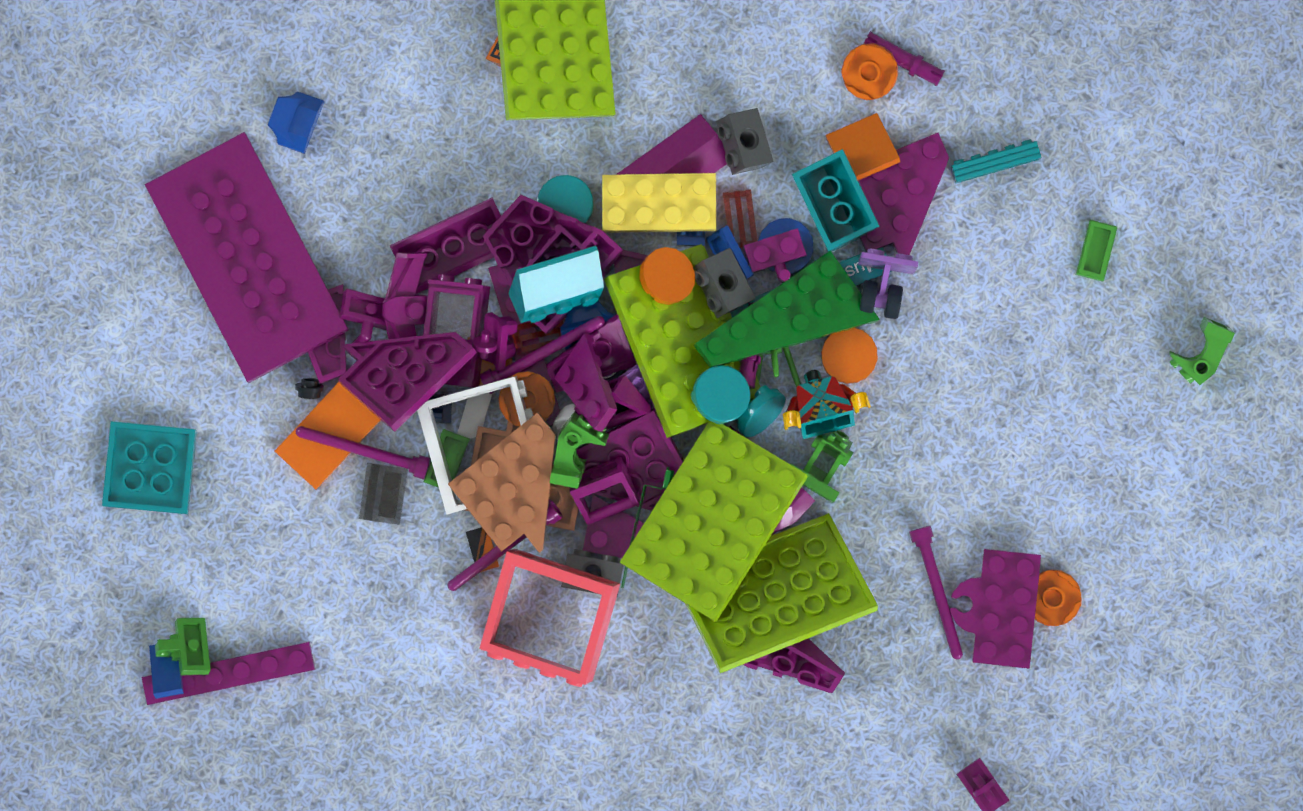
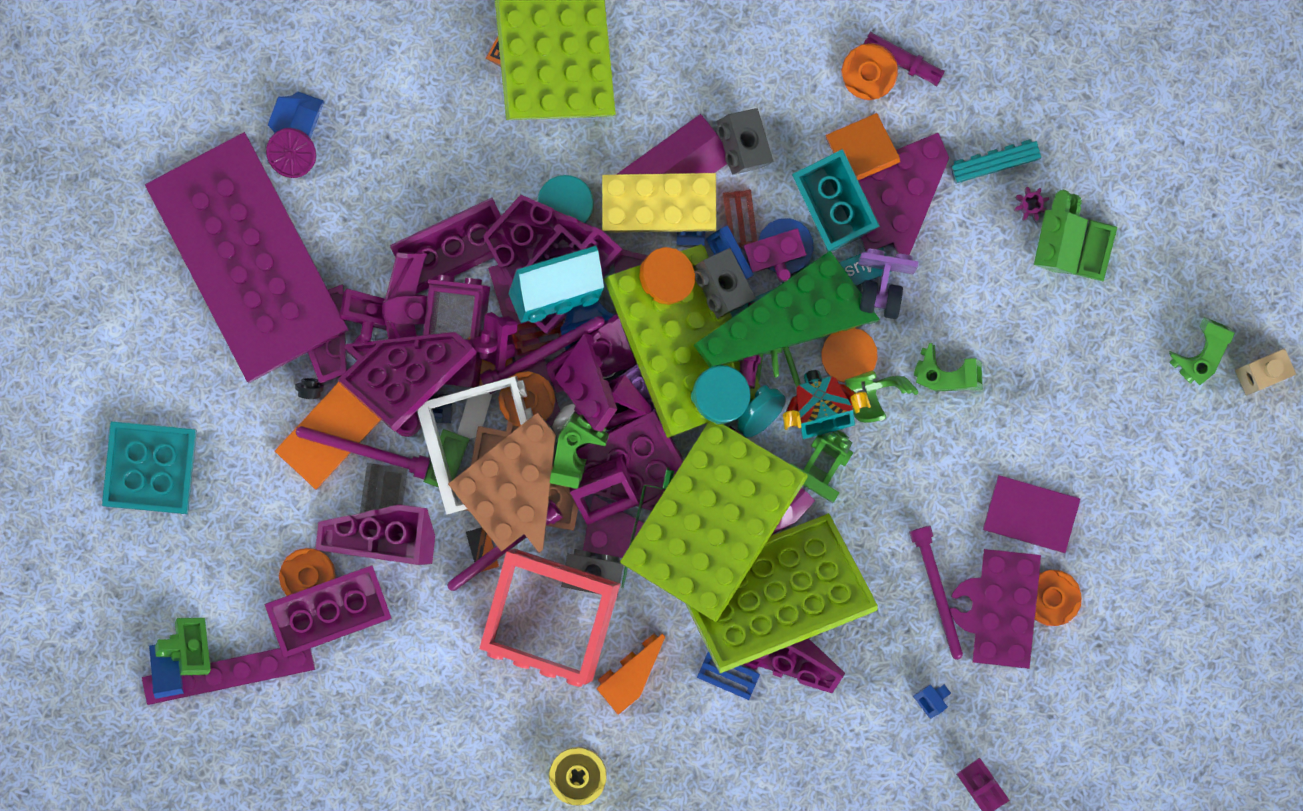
(291, 152): none -> magenta wheel
(316, 570): none -> orange tile
(328, 611): none -> magenta slope
(388, 534): none -> magenta wedge
(410, 427): none -> magenta plate
(576, 792): none -> light yellow brick
(627, 683): none -> orange slope
(751, 685): none -> blue tile
(875, 412): none -> bright green helmet
(932, 699): none -> blue tile
(965, 378): none -> bright green tile
(1024, 205): none -> magenta gear
(1031, 514): none -> magenta tile
(1061, 235): none -> bright green hinge
(1265, 372): none -> tan torso

